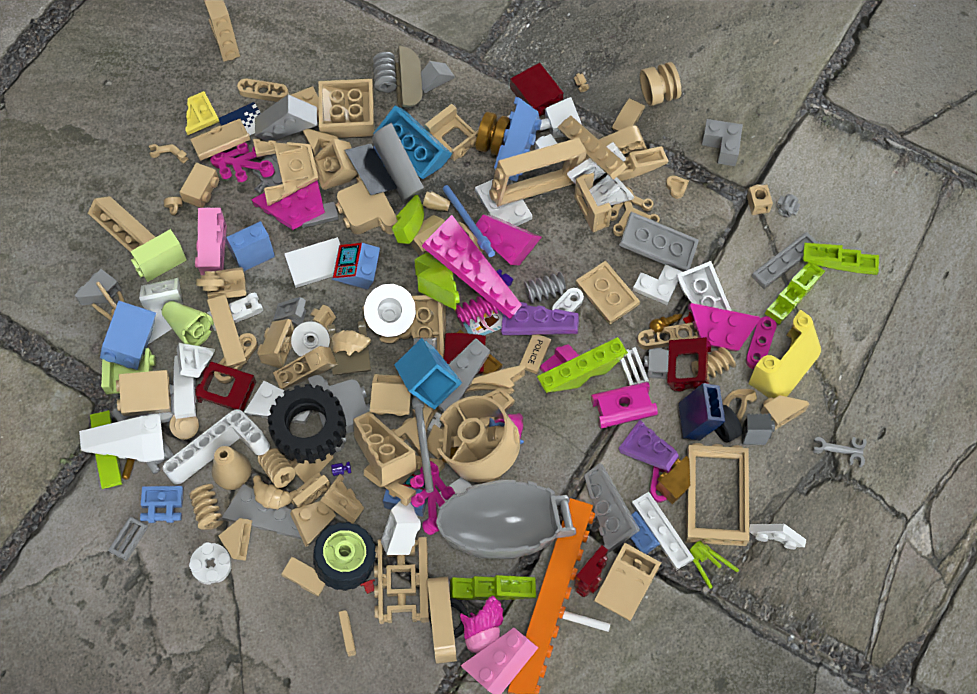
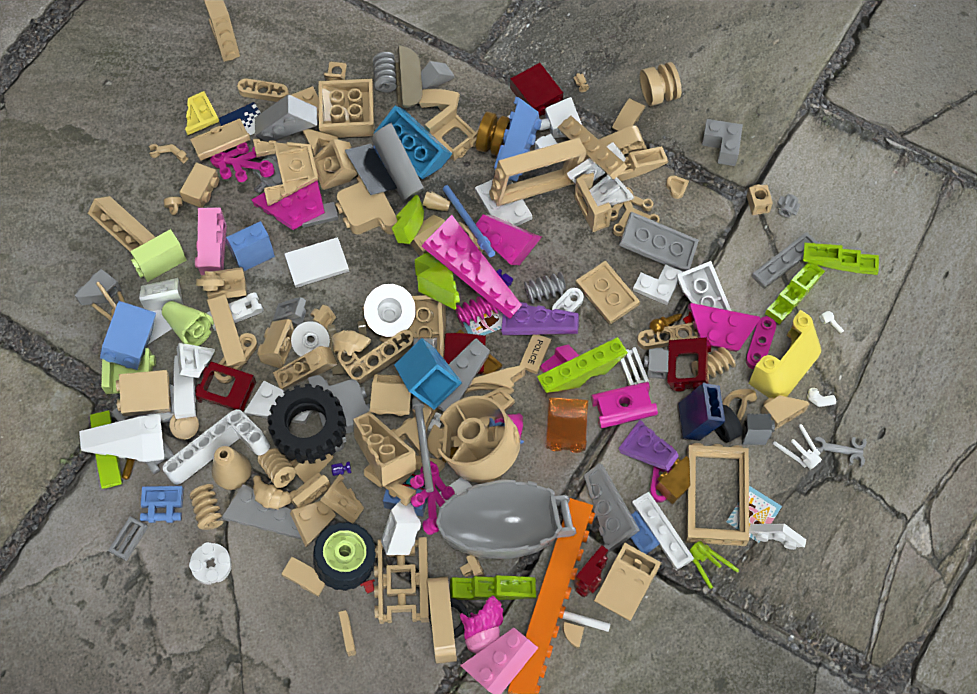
(237, 538): tan slope -> none
(331, 77): none -> tan bracket
(356, 264): slope -> none
(377, 353): none -> tan beam
(439, 98): none -> tan slope
(472, 567): none -> tan tile
(567, 424): none -> clear orange panel
(573, 634): none -> tan tile
(761, 511): none -> sticker
(809, 457): none -> white plant
(814, 396): none -> white arm
(829, 317): none -> white hand

